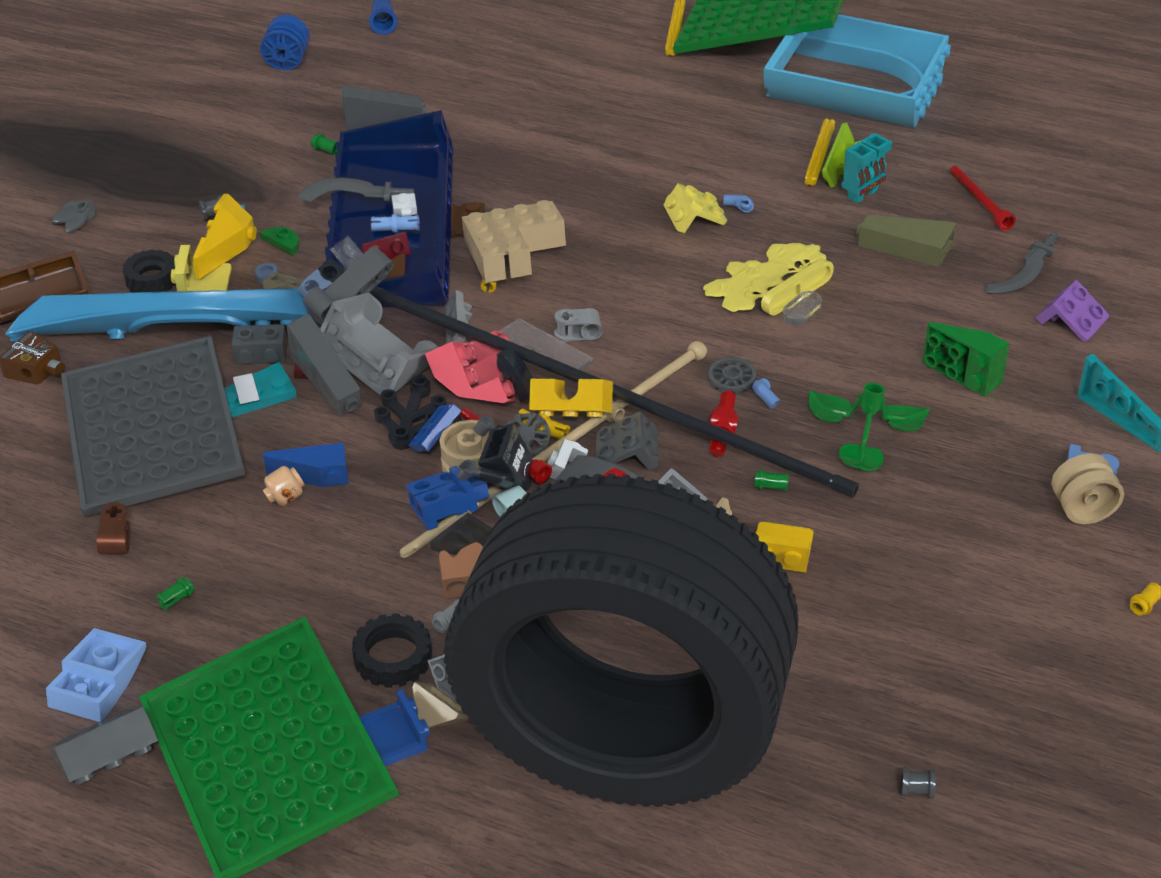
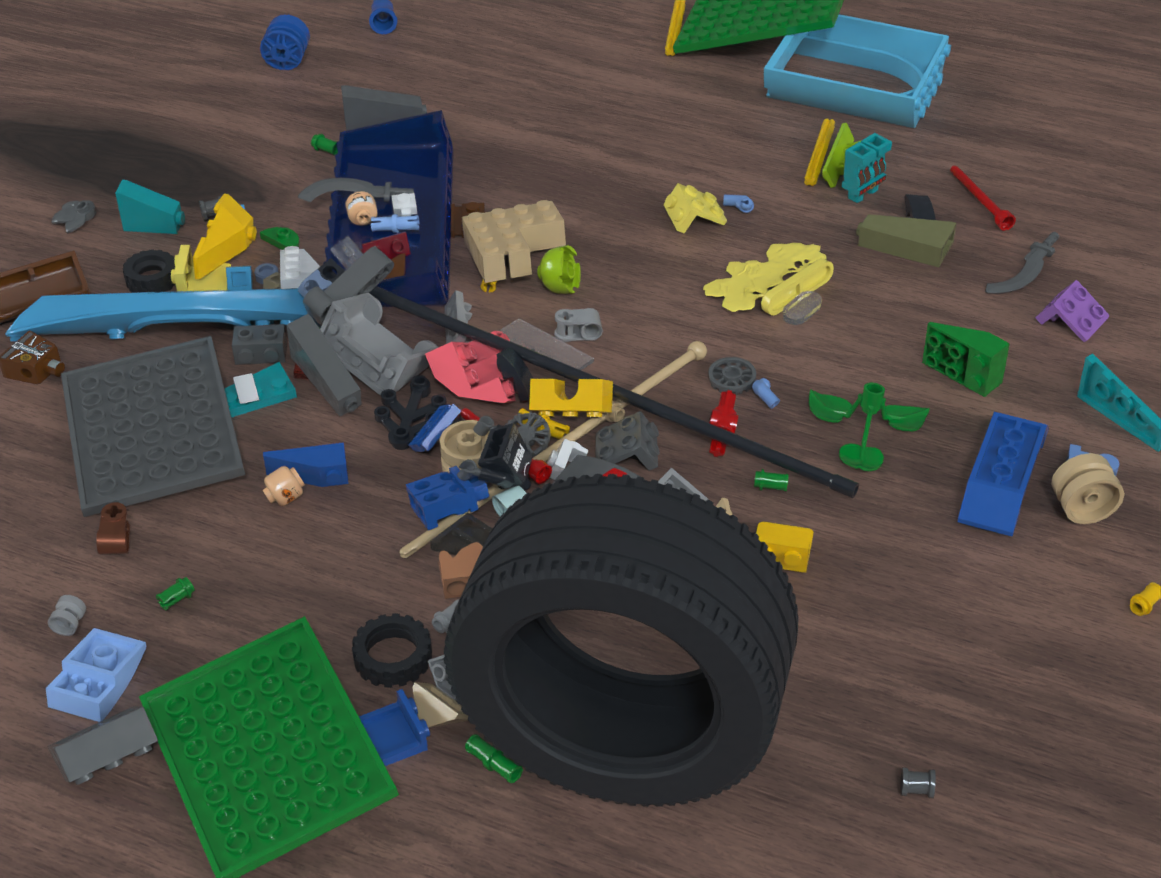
(66, 616): none -> light grey wheel
(147, 210): none -> teal slope
(239, 278): none -> dark azure tile
(295, 267): none -> white wing
(361, 206): none -> light nougat head
(493, 759): none -> green pin
(559, 270): none -> lime cylinder
(919, 207): none -> black slope
(1002, 473): none -> blue slope

